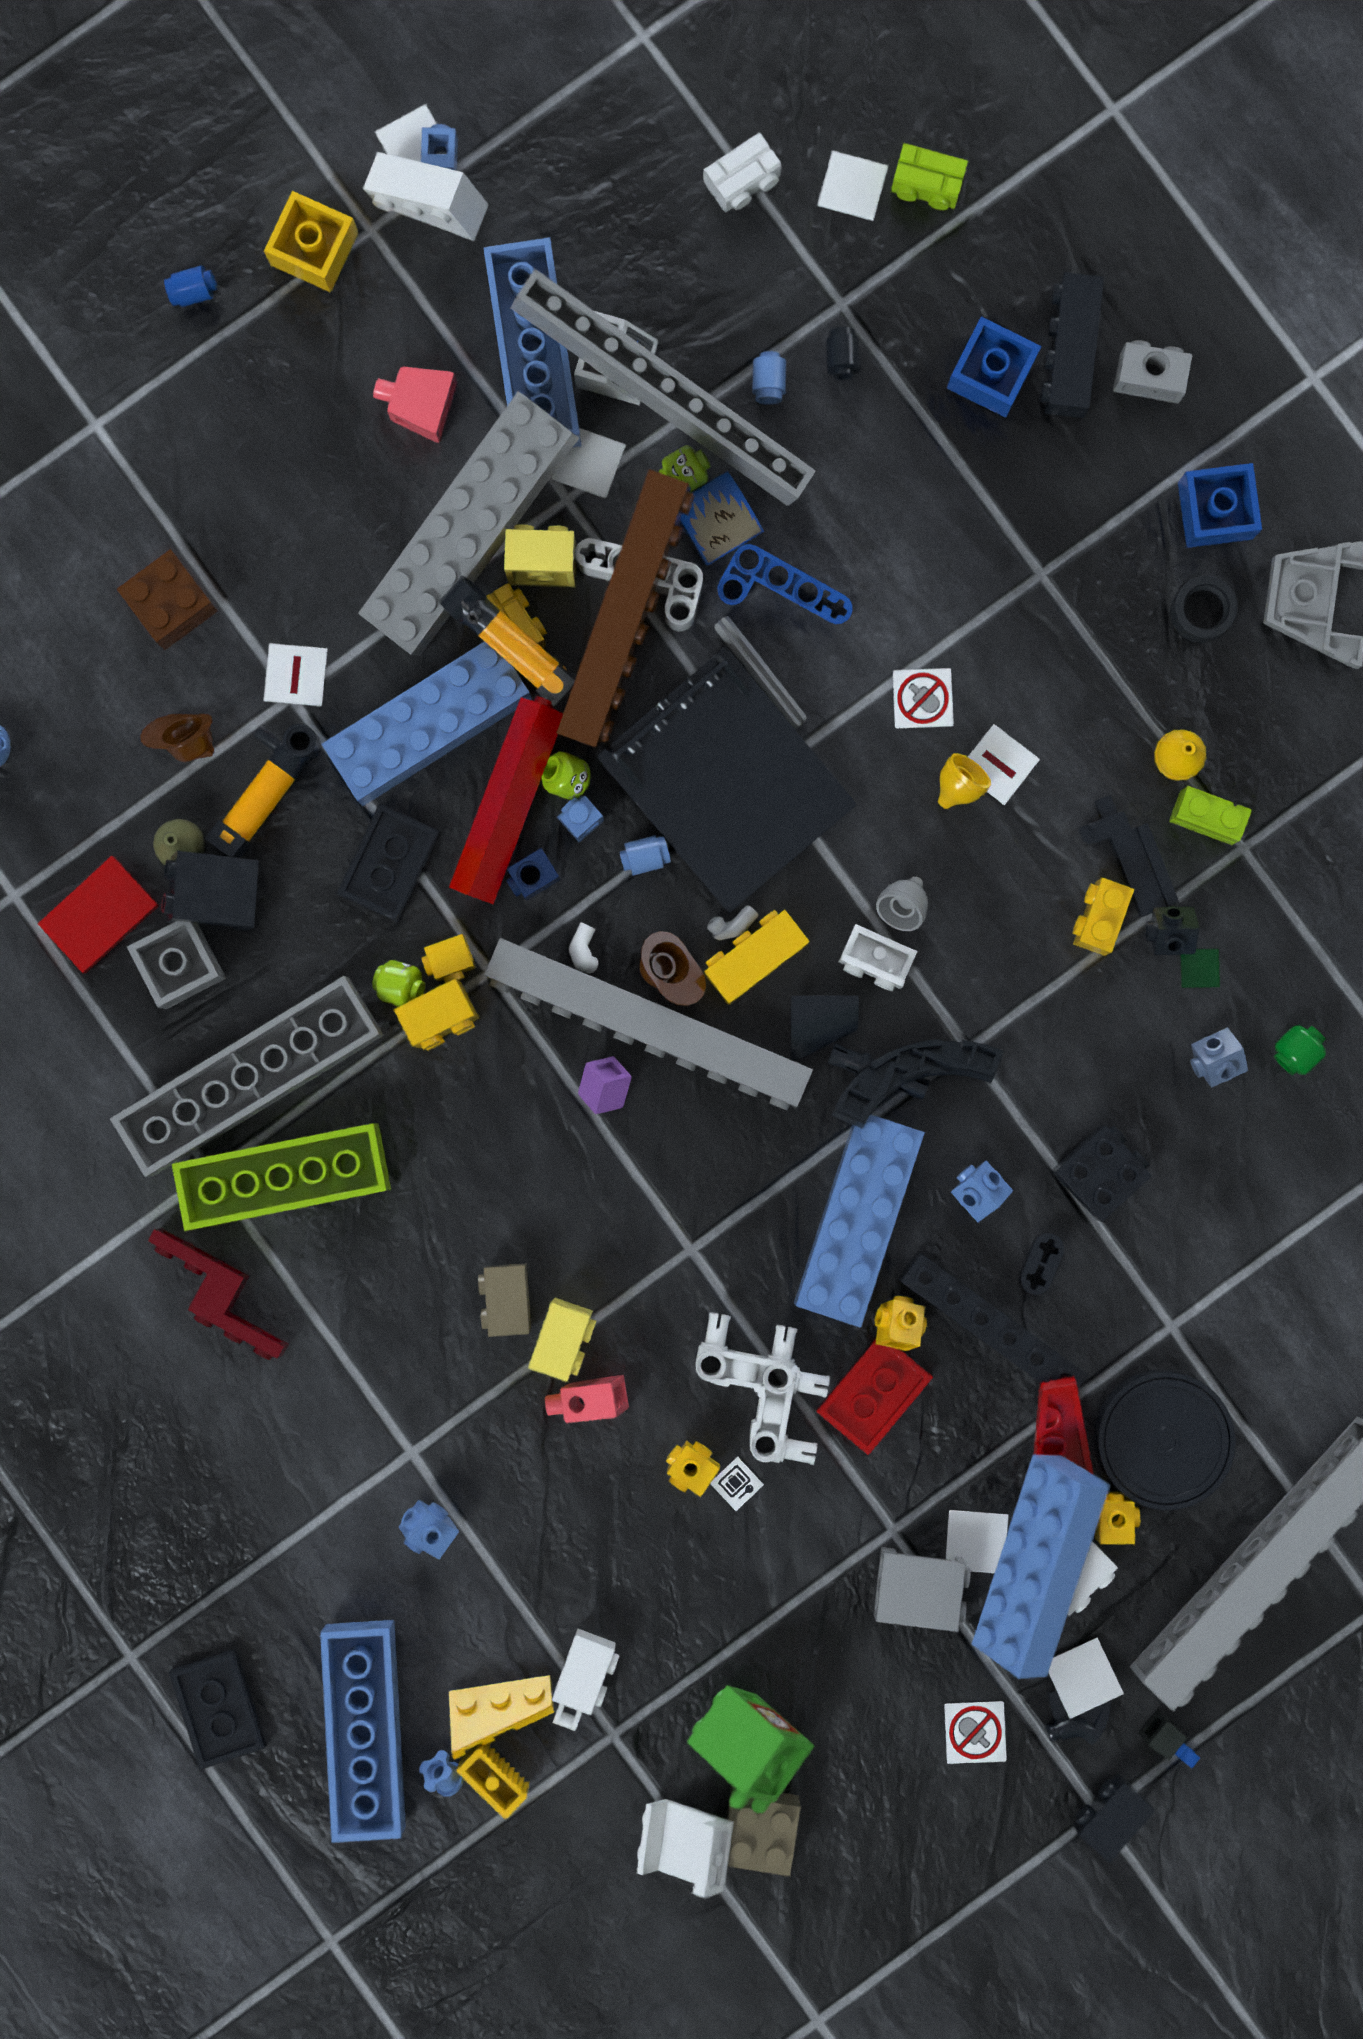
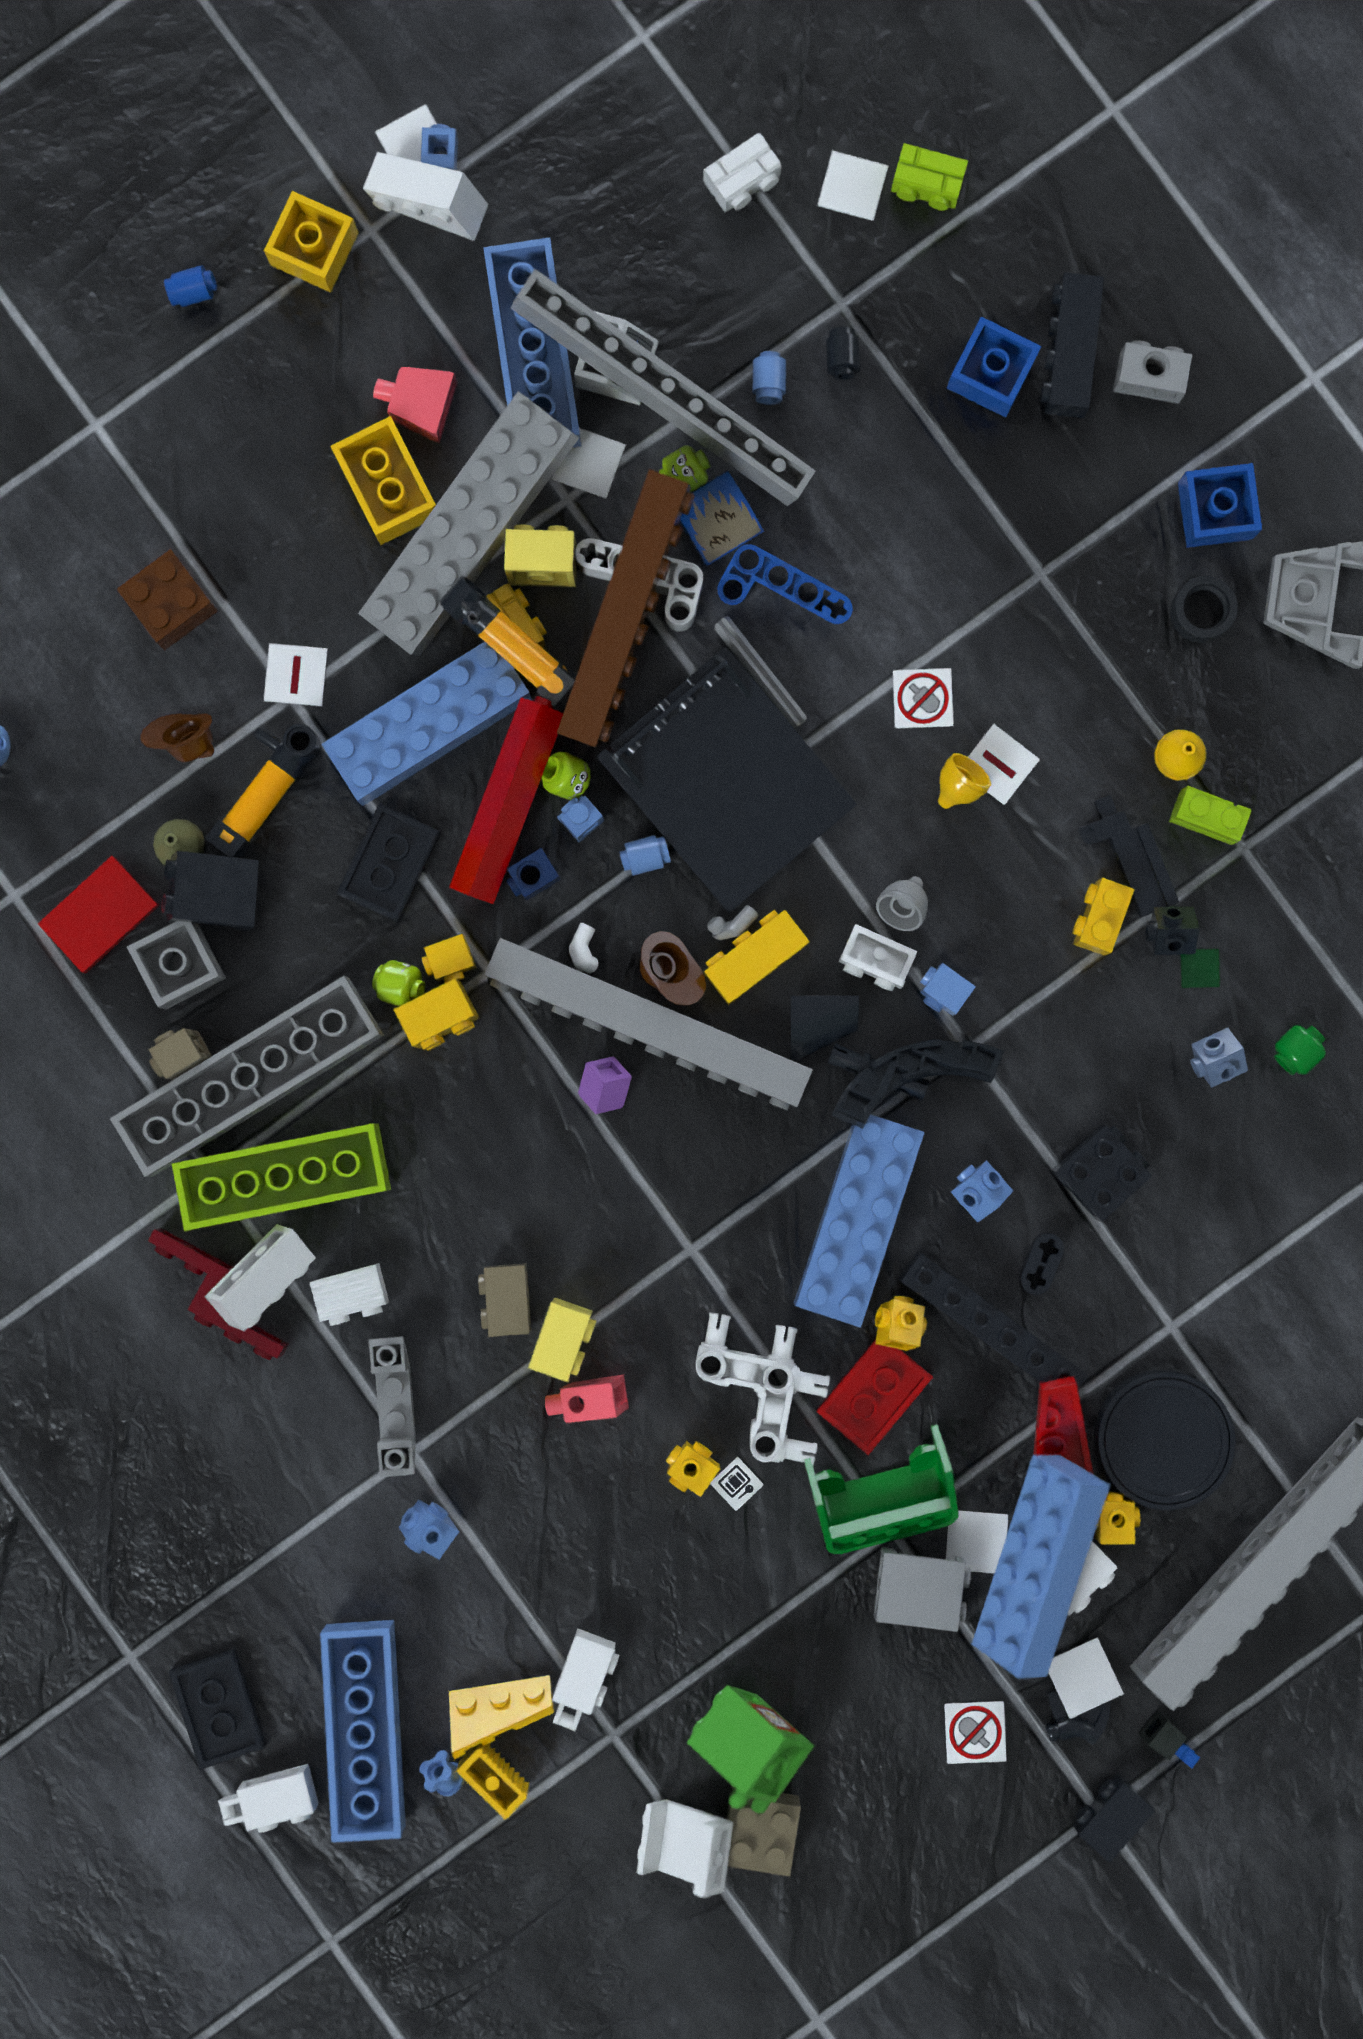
(178, 1053): none -> dark tan brick
(260, 1277): none -> white brick
(272, 1800): none -> white brick
(349, 1293): none -> white brick
(384, 479): none -> yellow brick
(395, 1406): none -> light grey slope
(886, 1503): none -> green windscreen
(945, 989): none -> medium blue brick

